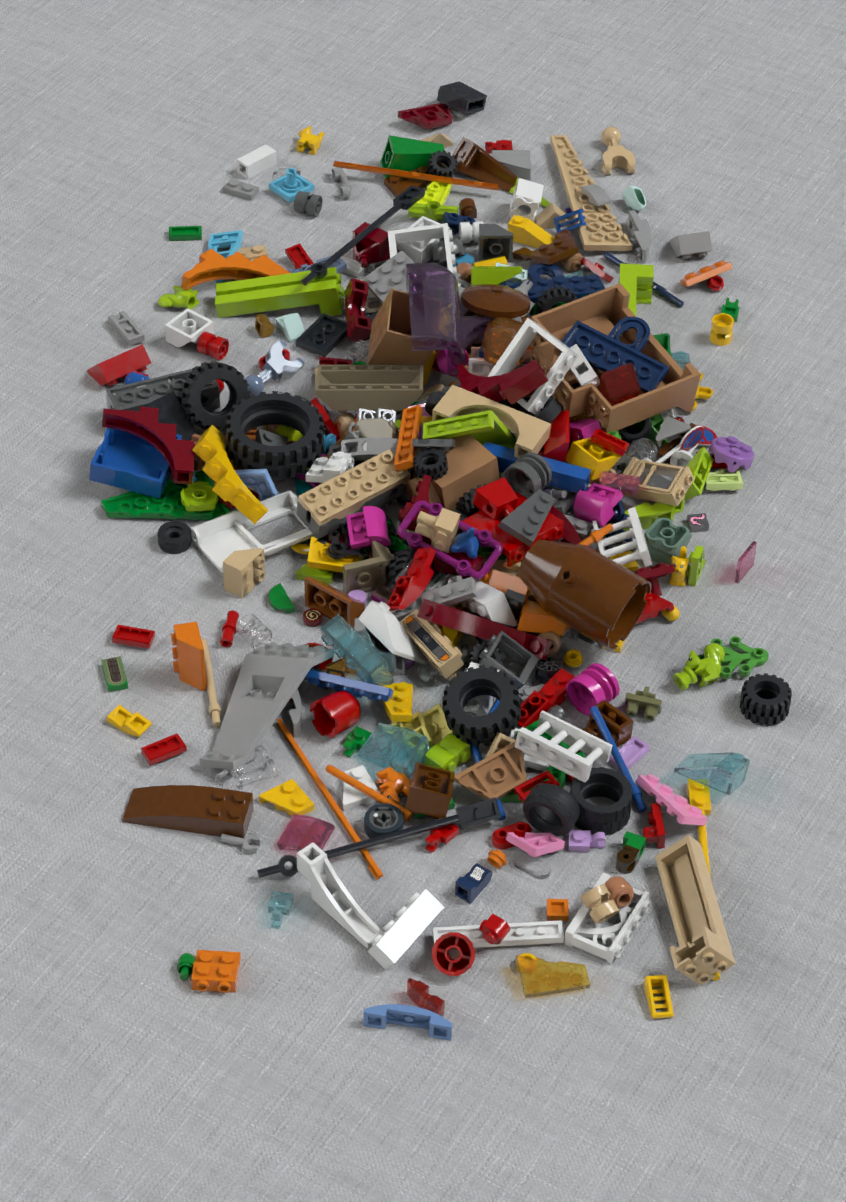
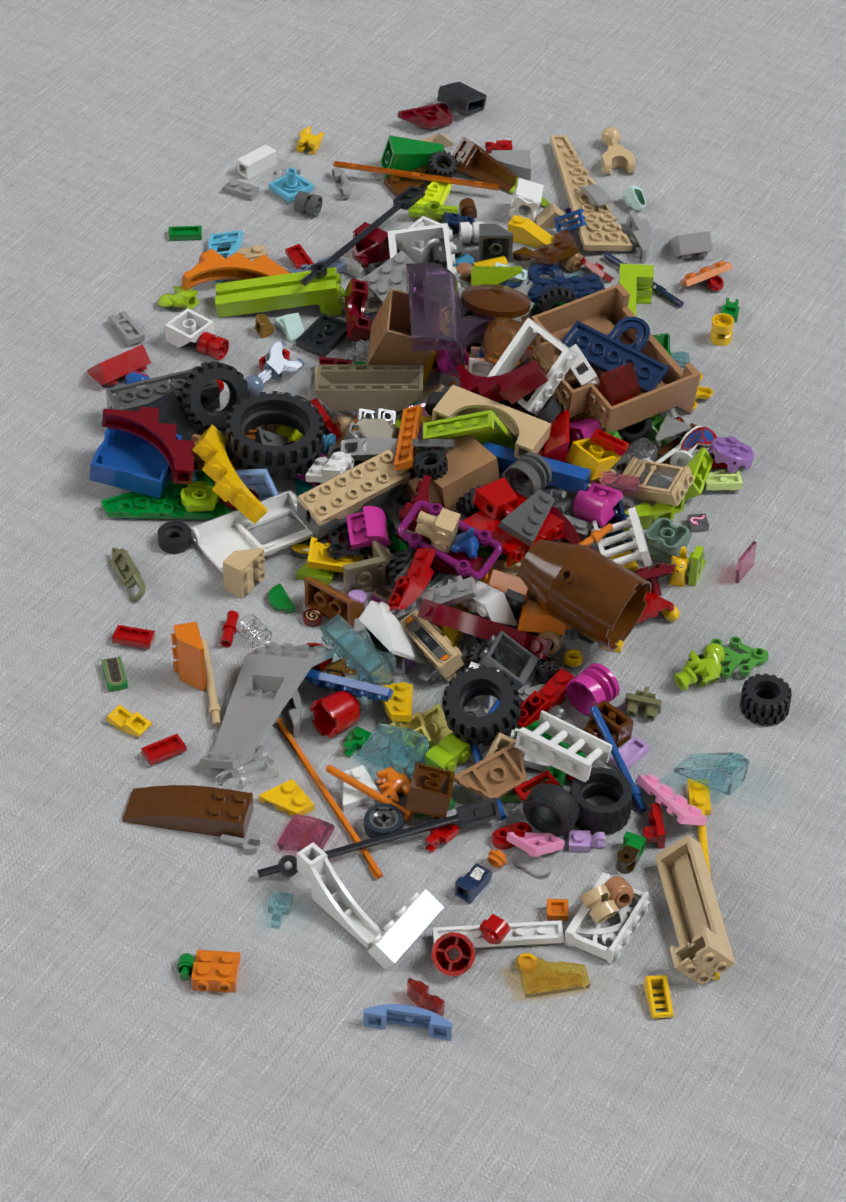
(127, 572): none -> olive plate

